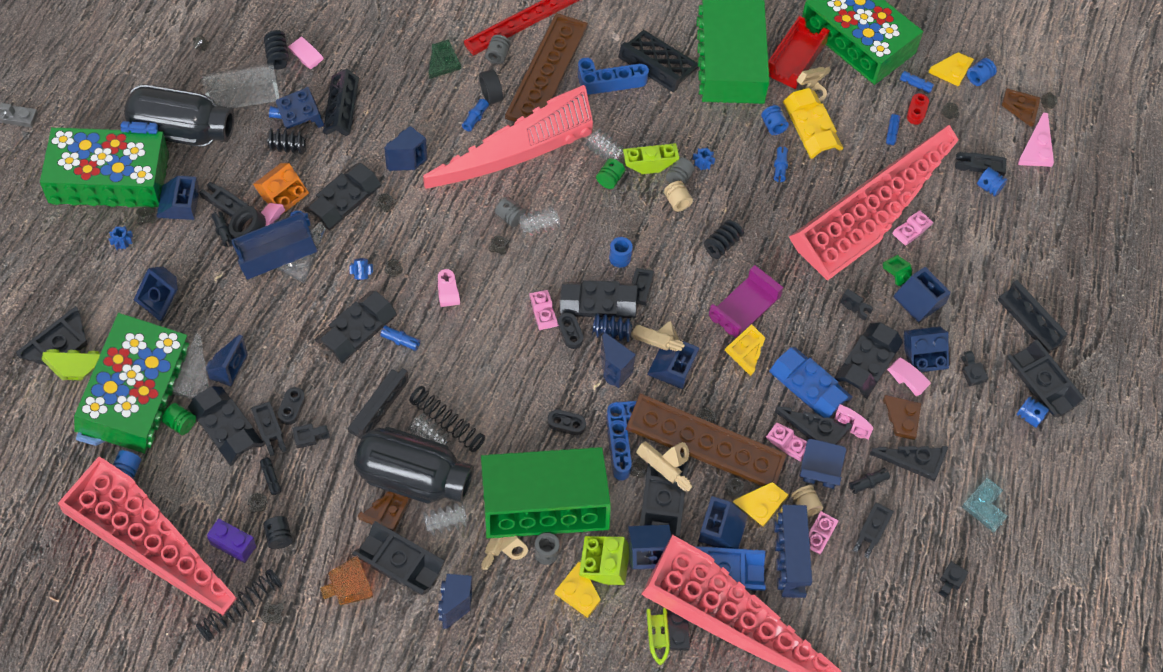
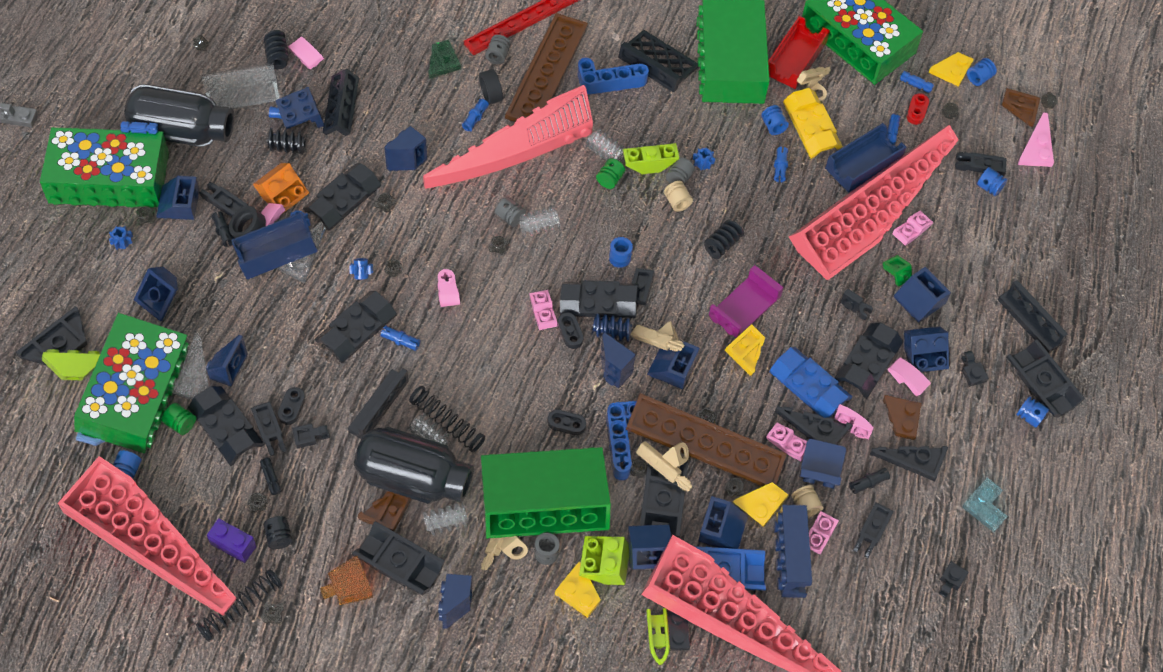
(863, 158): none -> dark blue brick

